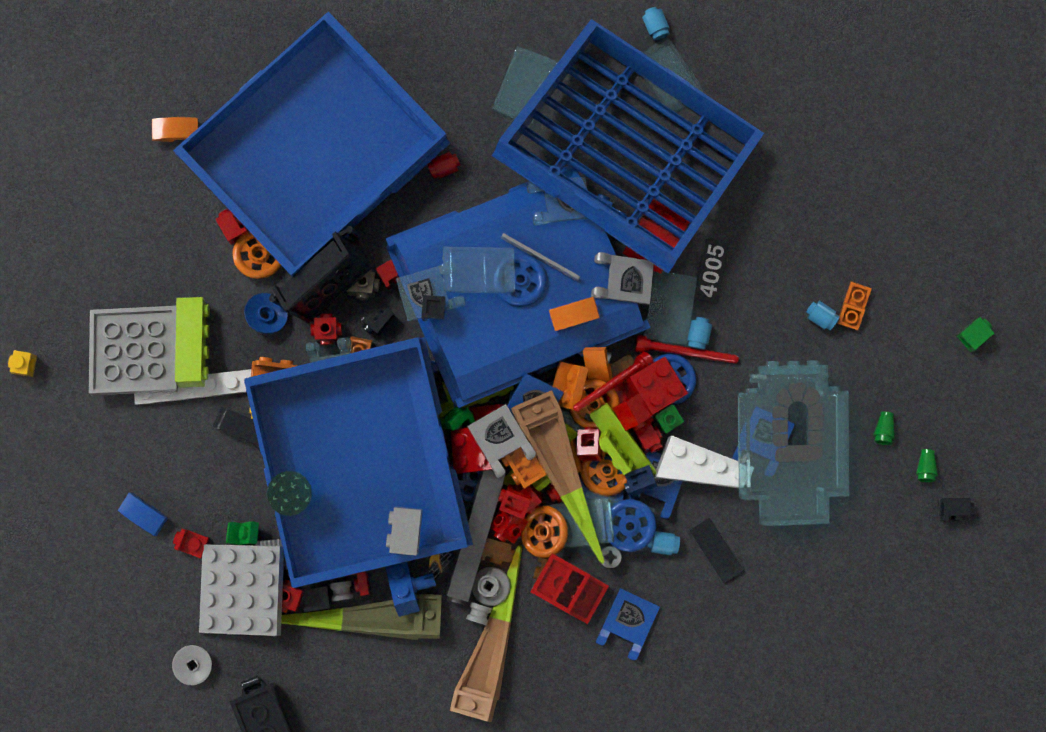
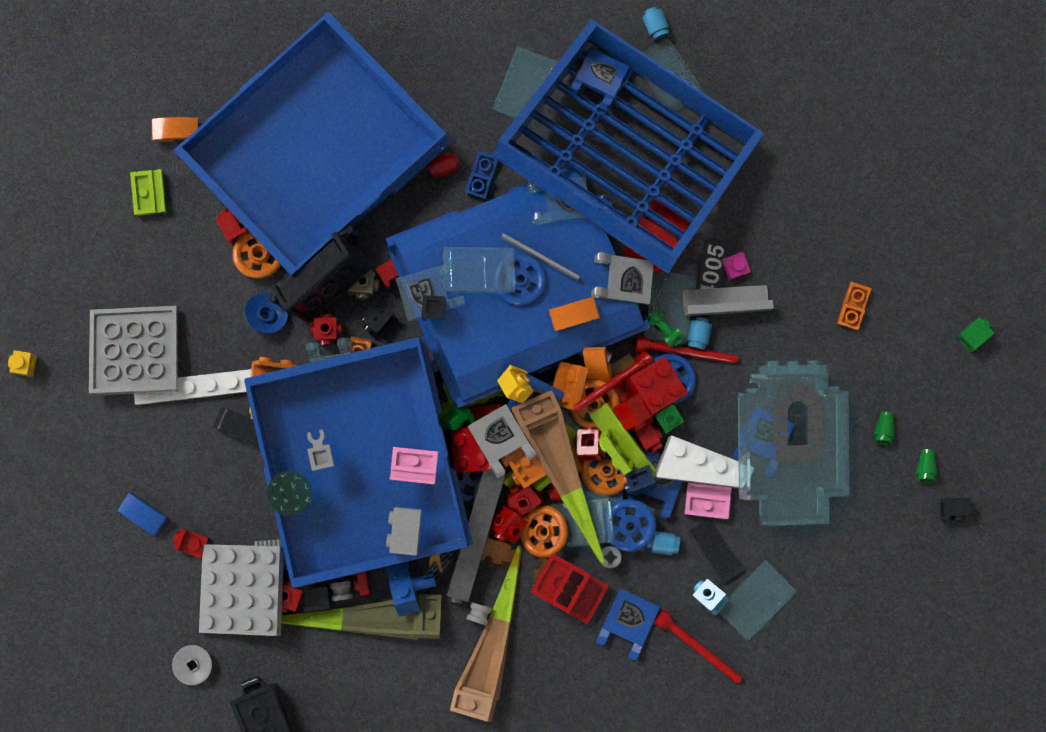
(148, 192): none -> lime plate
(191, 342): lime brick -> none
(242, 533): green bracket -> none
(320, 454): none -> light grey plate
(414, 465): none -> bright pink plate
(481, 175): none -> blue slope
(498, 592): light grey piece -> none
(514, 502): red bracket -> none
(515, 384): none -> yellow brick
(600, 74): none -> blue flag
(665, 621): none -> red piece
(672, 337): none -> green bar
(707, 500): none -> bright pink plate
(715, 601): none -> brick
(726, 300): none -> light grey panel
(736, 265): none -> dark pink plate
(757, 600): none -> clear light blue piece
(822, 315): dark azure brick -> none

